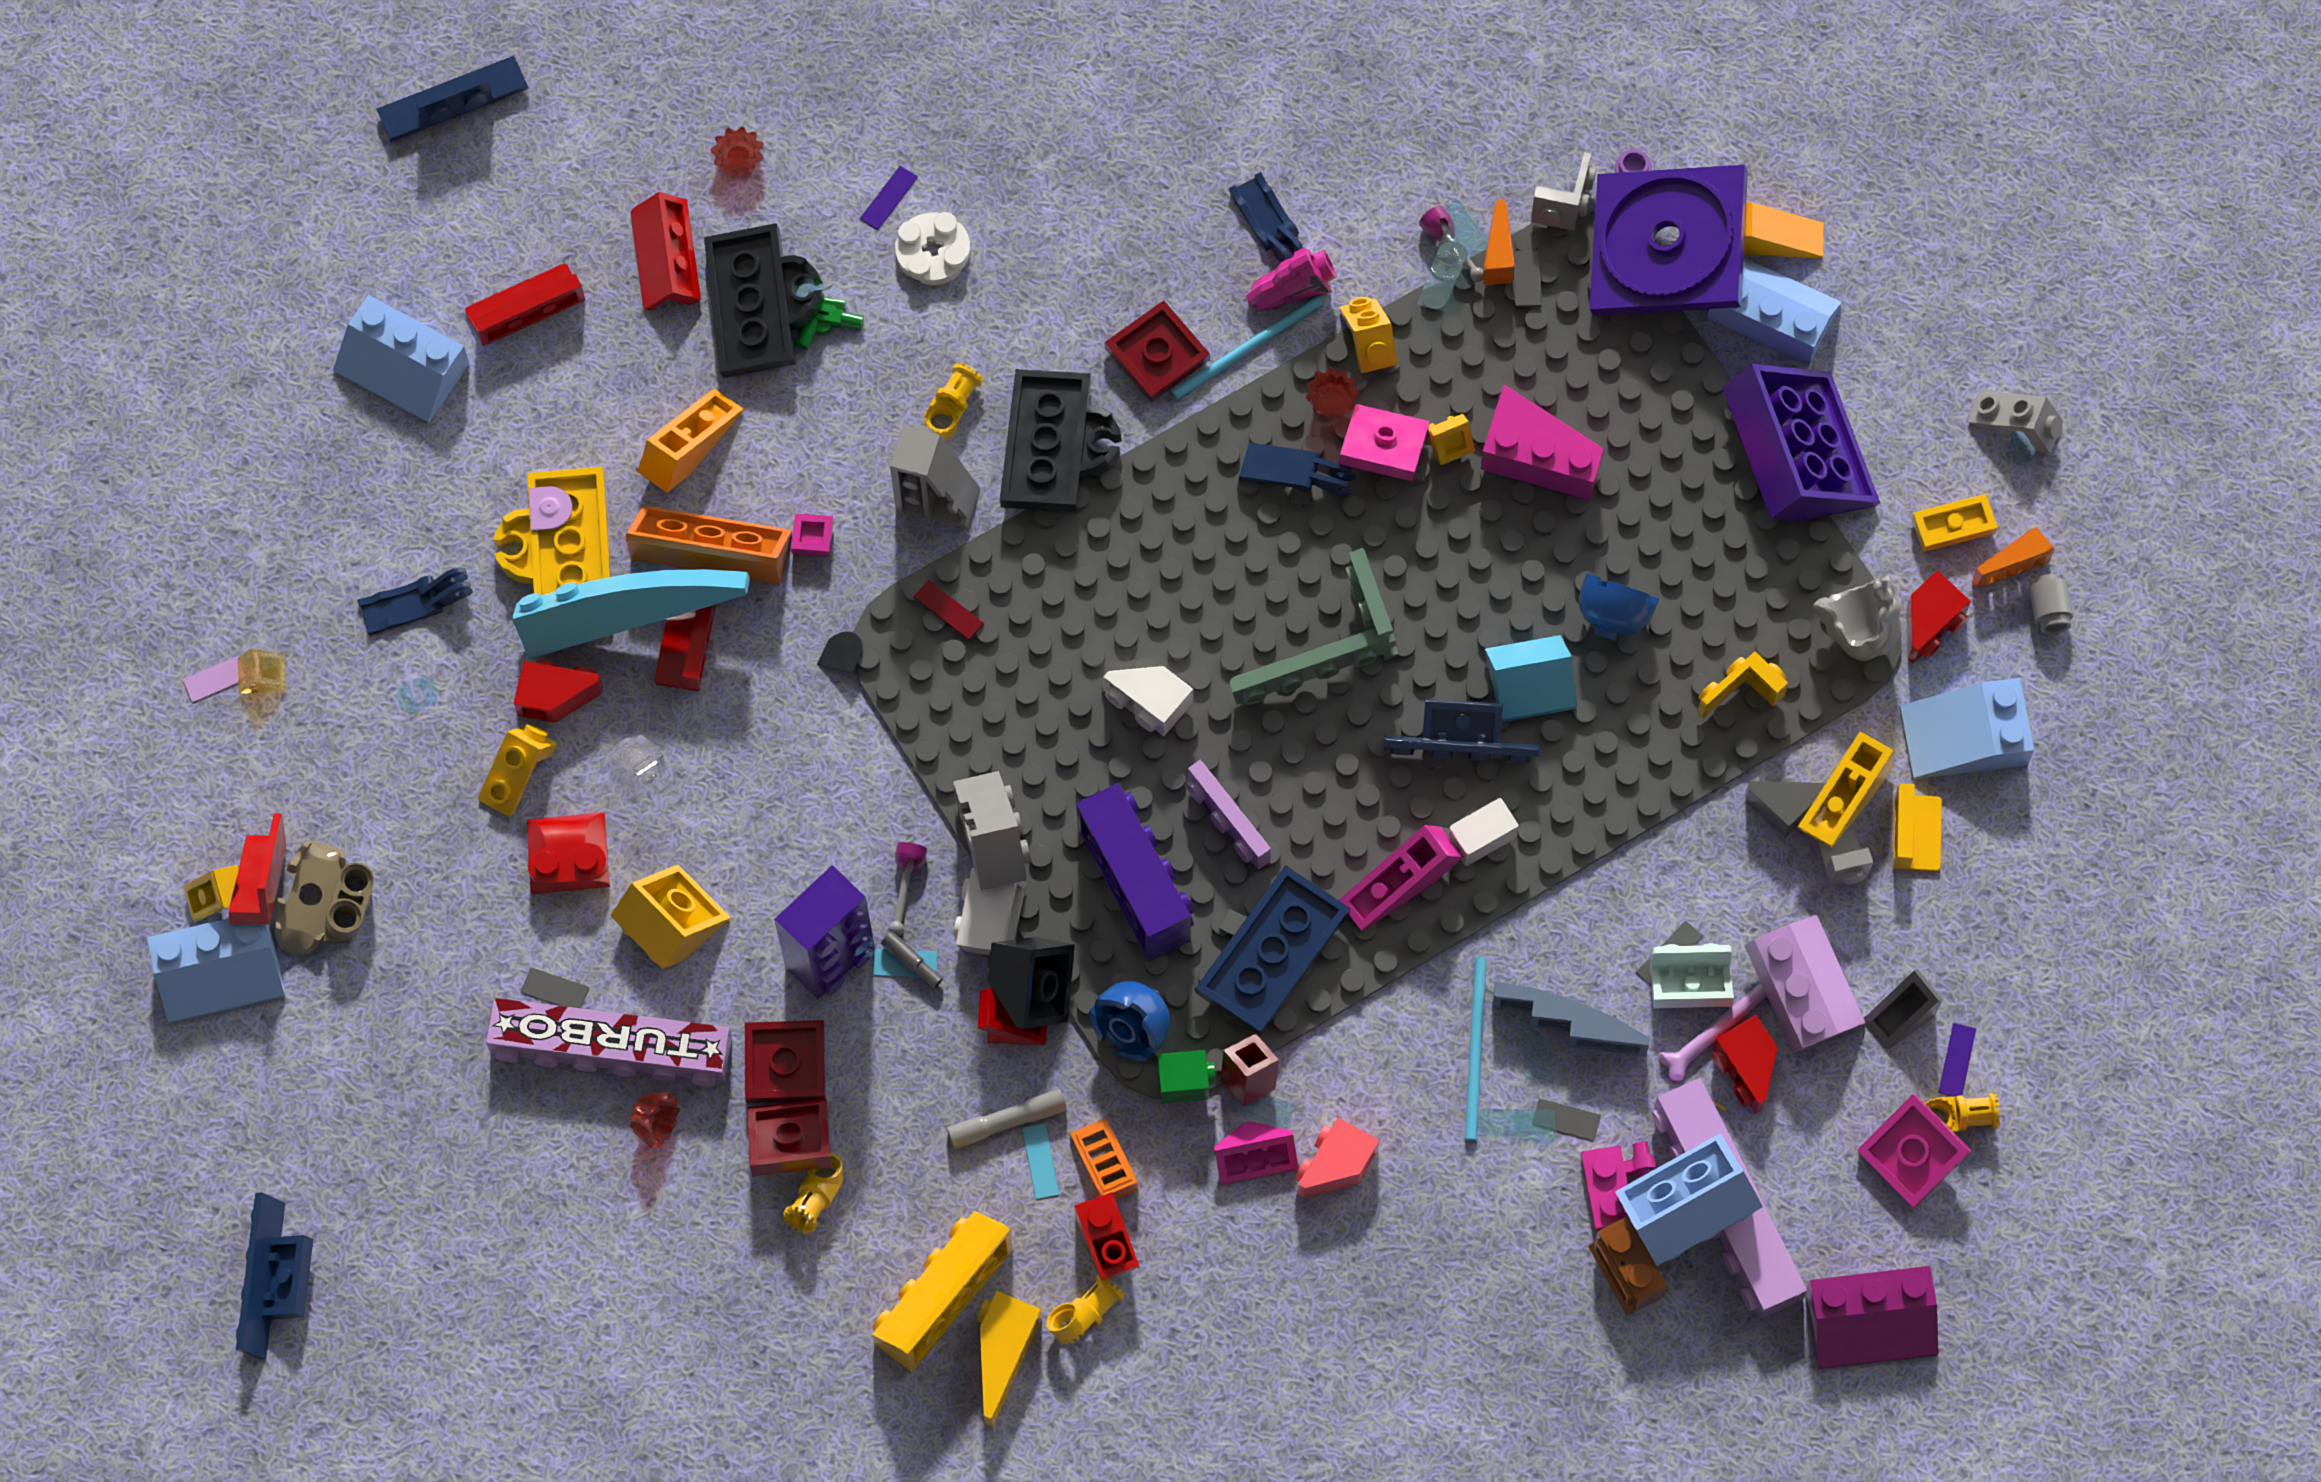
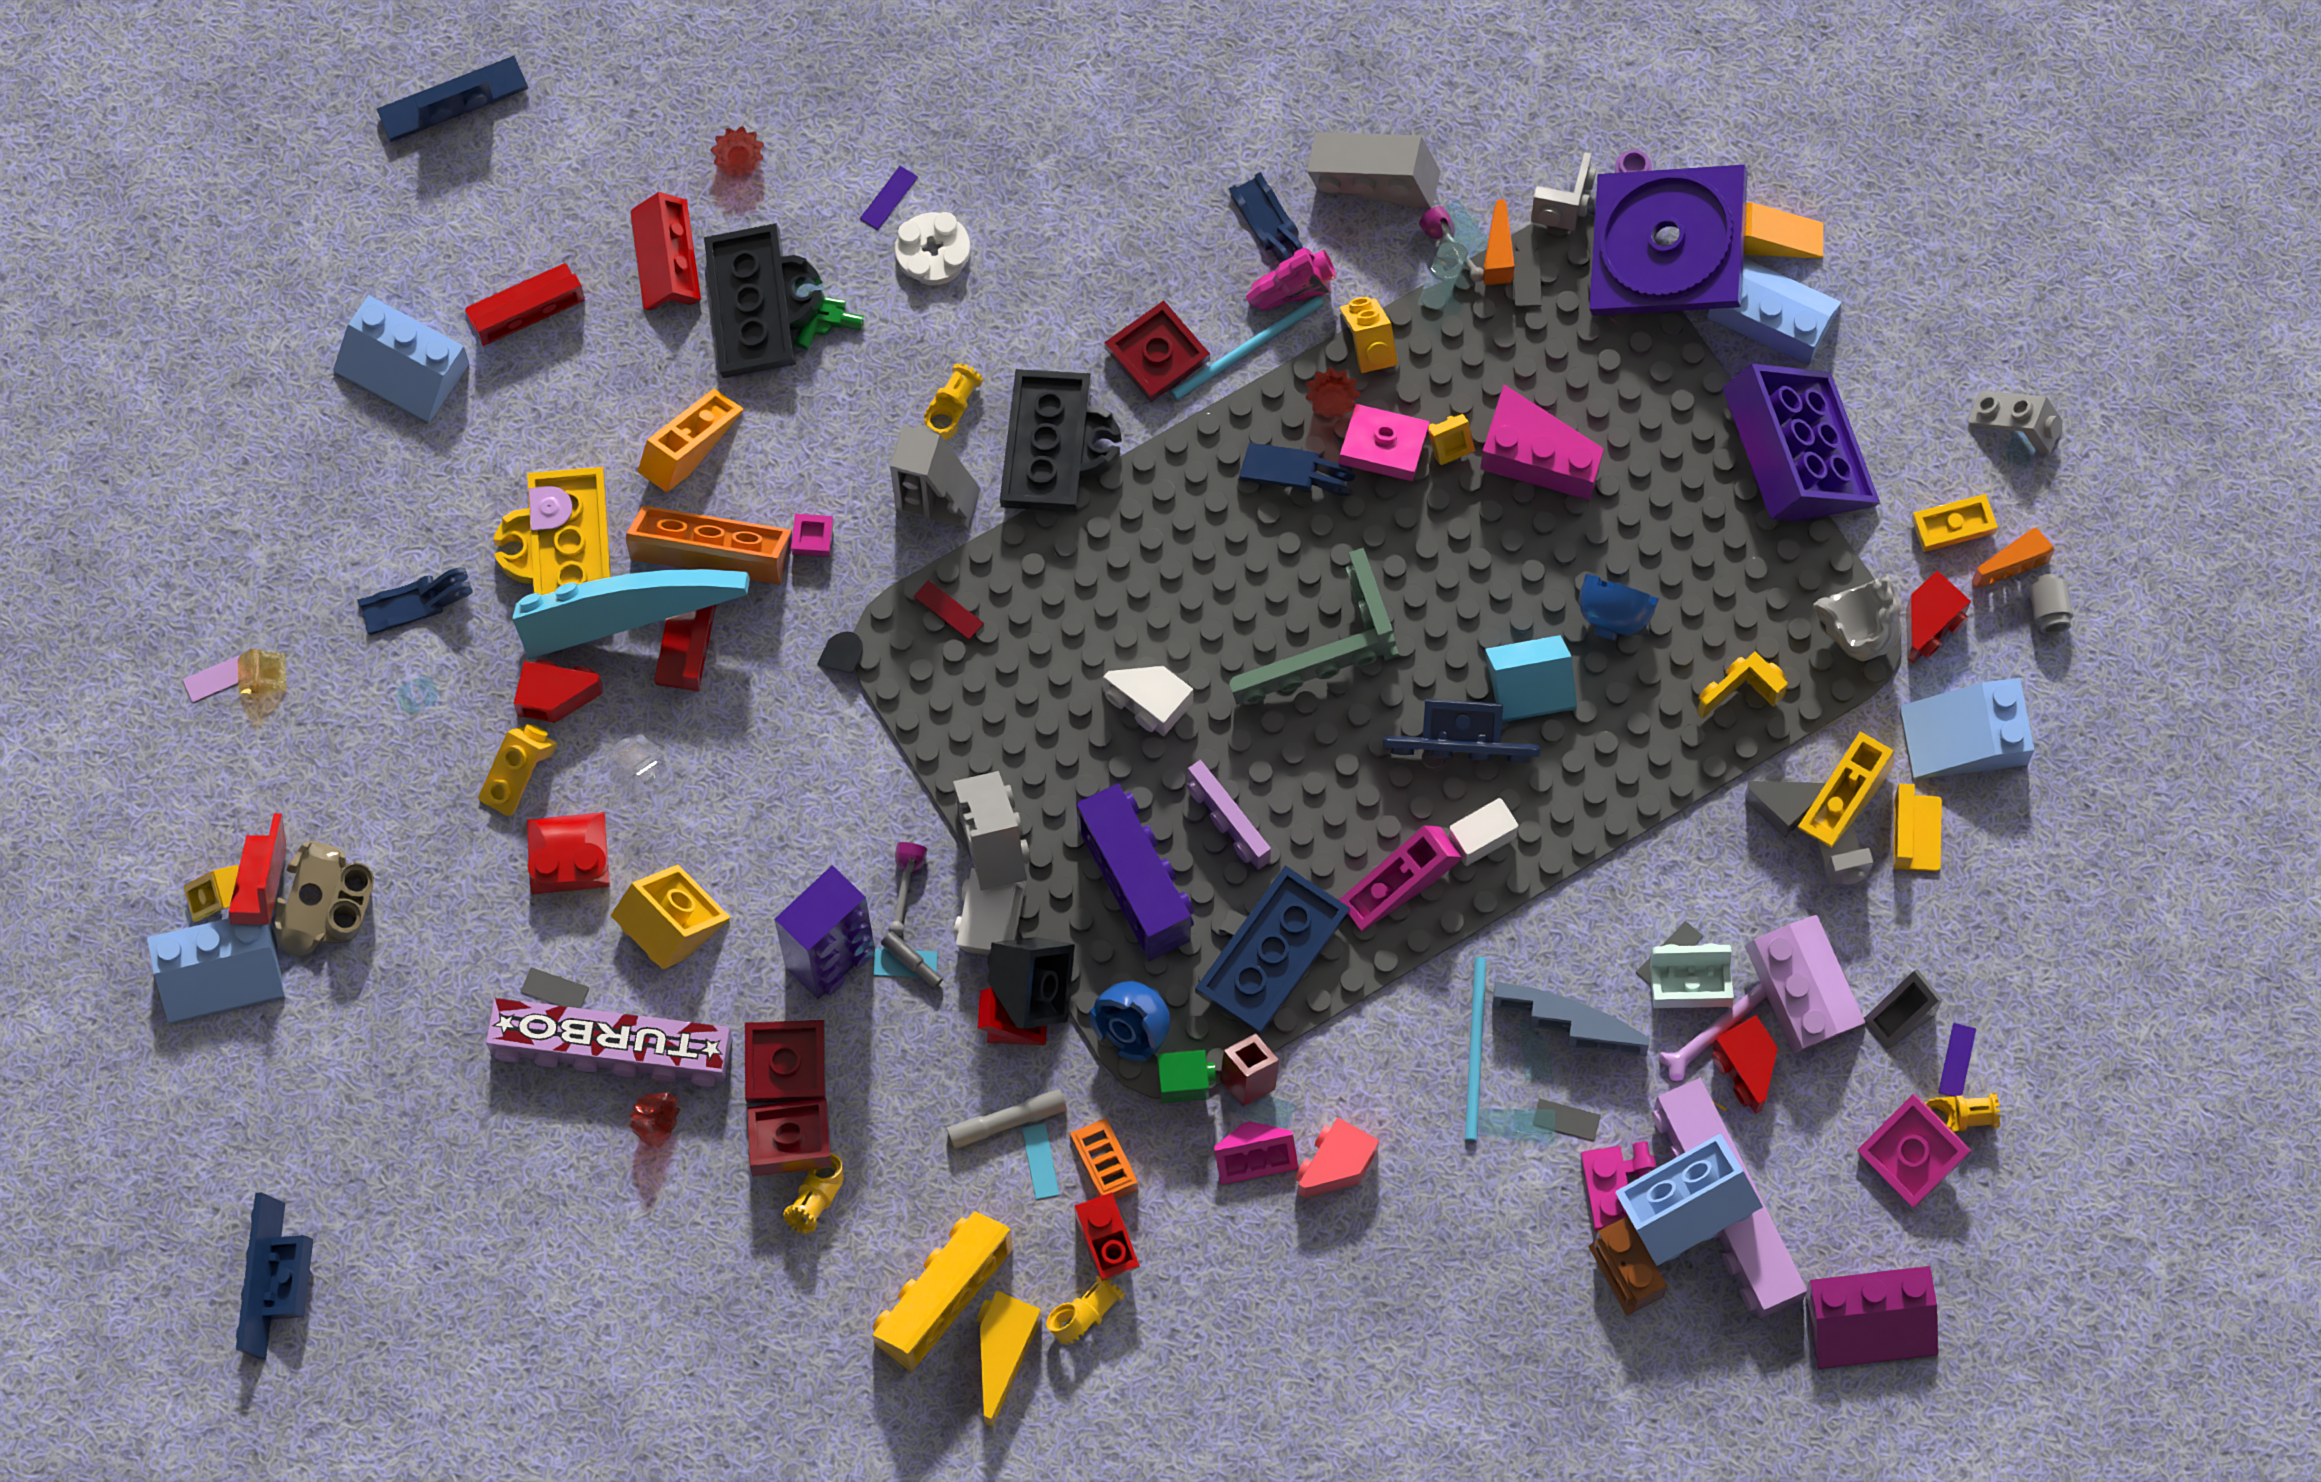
(1375, 167): none -> light grey wedge

